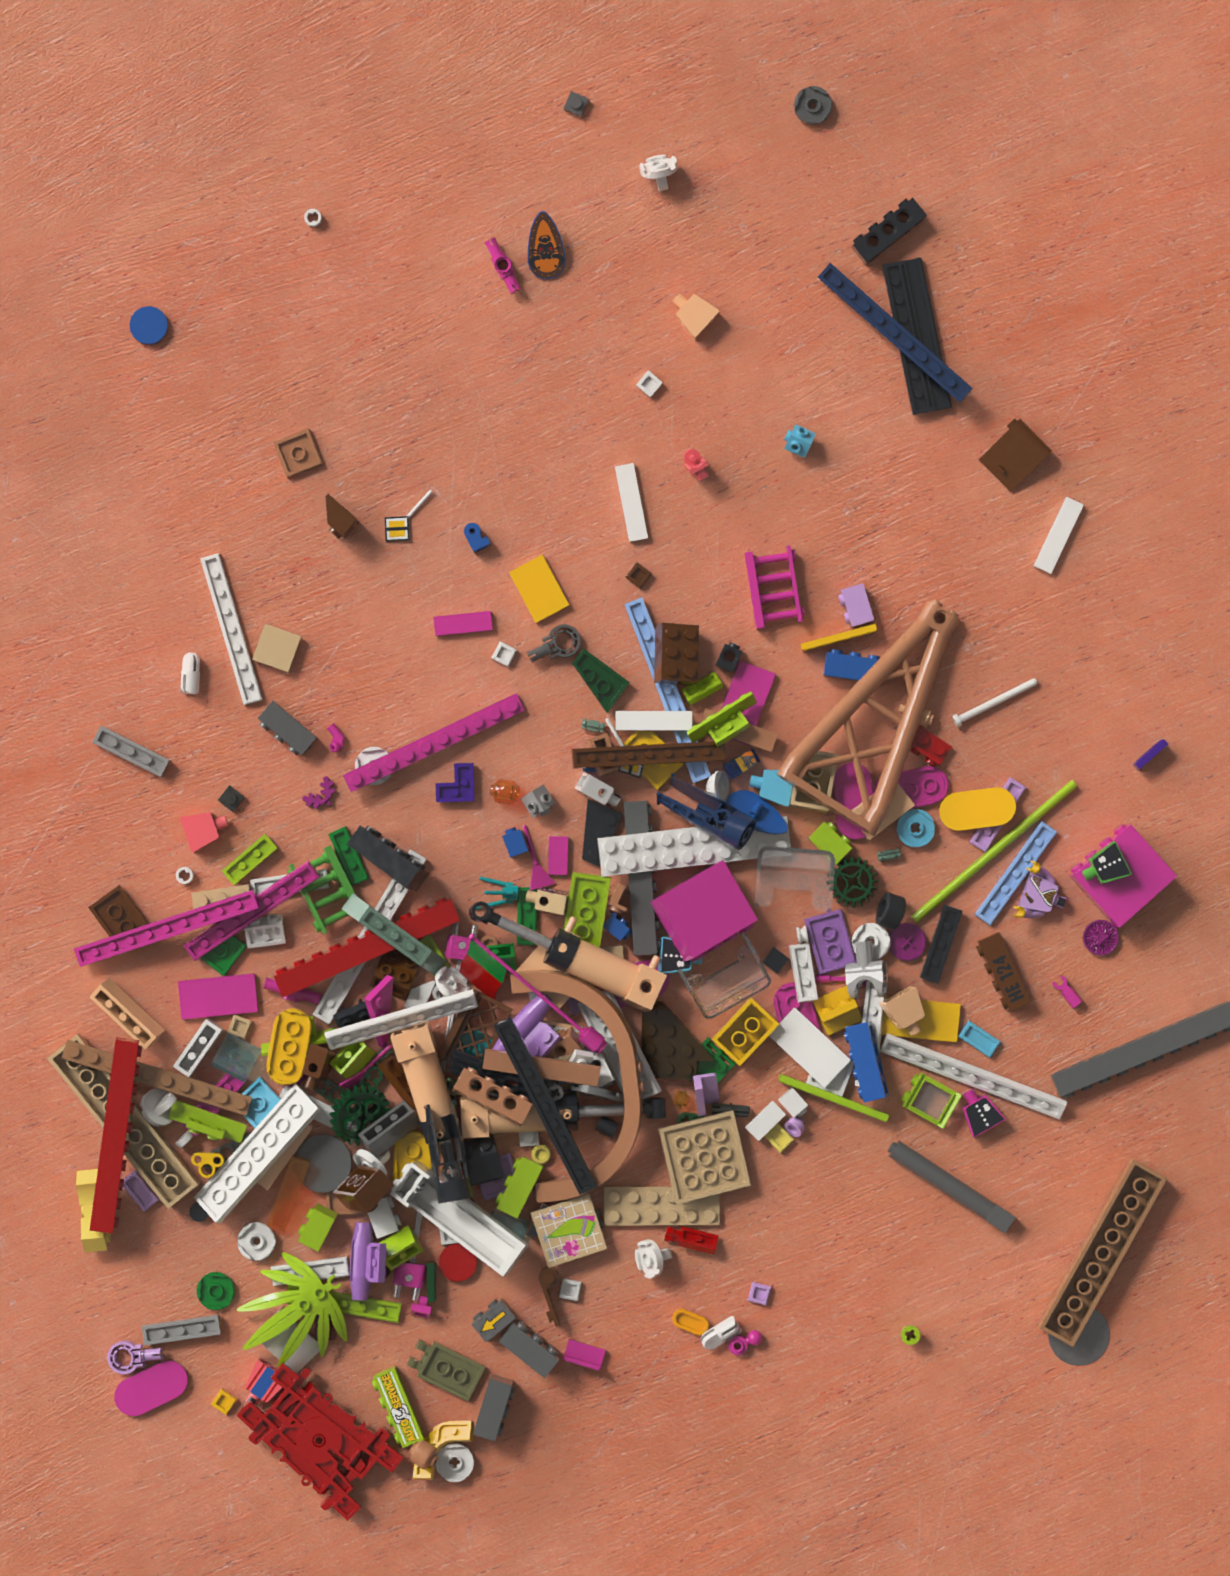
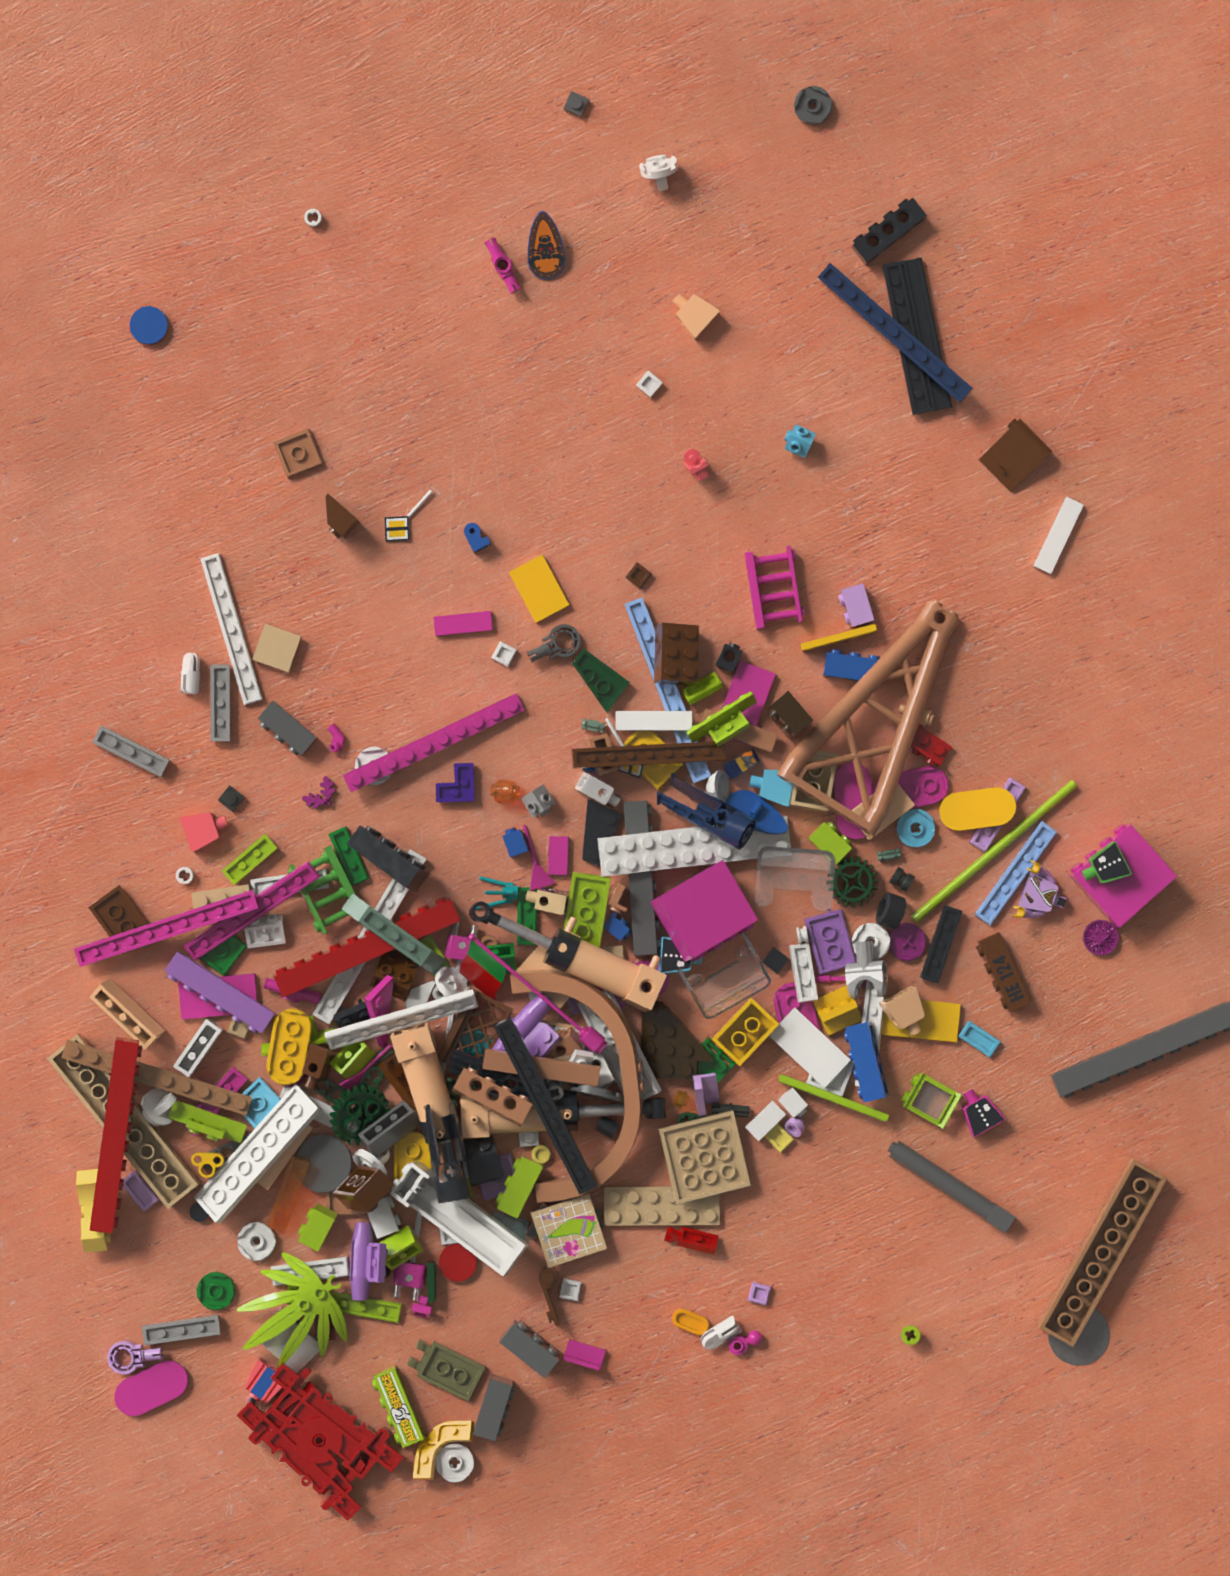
(184, 1139): white tile -> none
(220, 703): none -> light grey plate
(220, 992): none -> medium lavender brick
(224, 1401): yellow tile -> none
(236, 1057): clear light blue plate -> none
(423, 1454): nougat head -> none
(493, 1319): flat silver brick -> none
(631, 502): white tile -> none
(651, 1258): white tile -> none
(789, 714): none -> dark brown brick
(901, 879): none -> pearl dark grey wheel
(973, 1076): white plate -> none
(993, 702): white bar -> none
(1068, 993): dark pink bar -> none
(1152, 752): dark purple tile -> none

